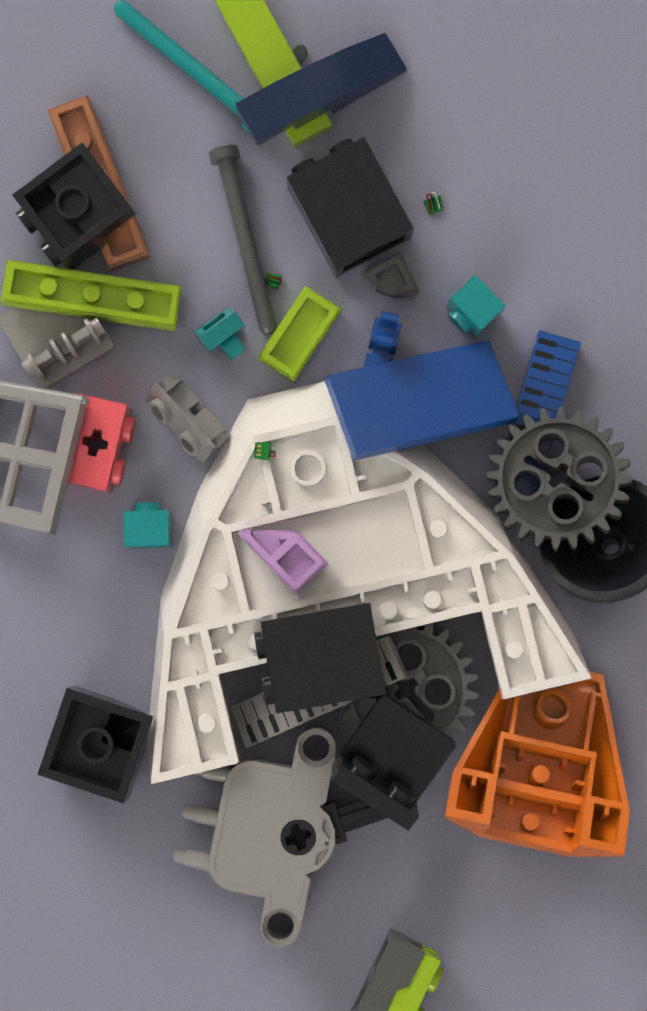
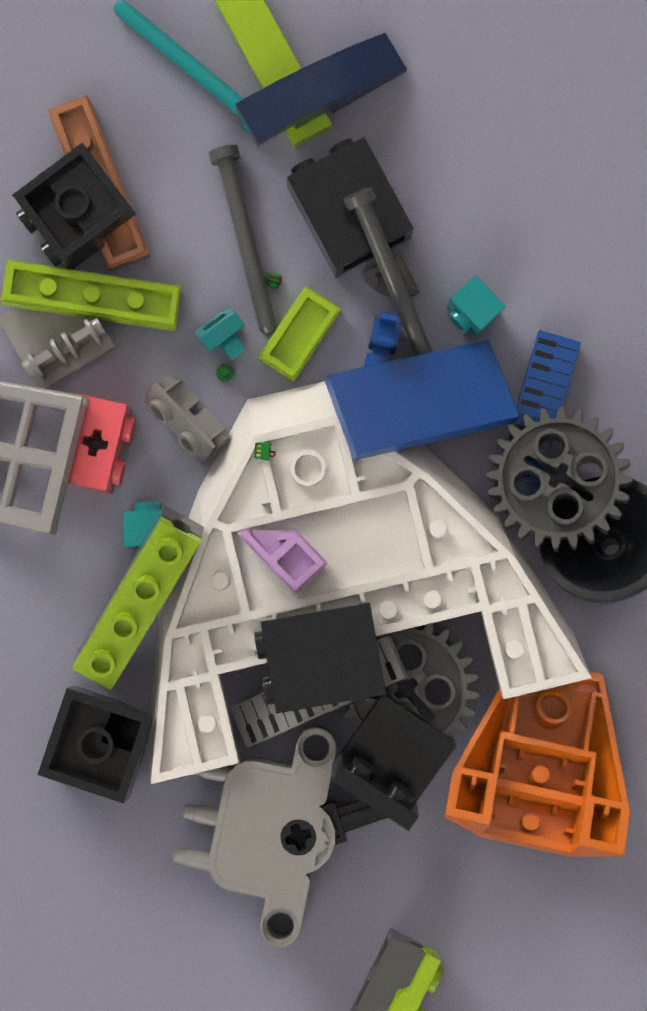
(138, 597): none -> lime piece
(224, 372): none -> green piece
(300, 53): light grey piece -> none
(361, 203): none -> dark grey bar
(433, 204): green piece -> none

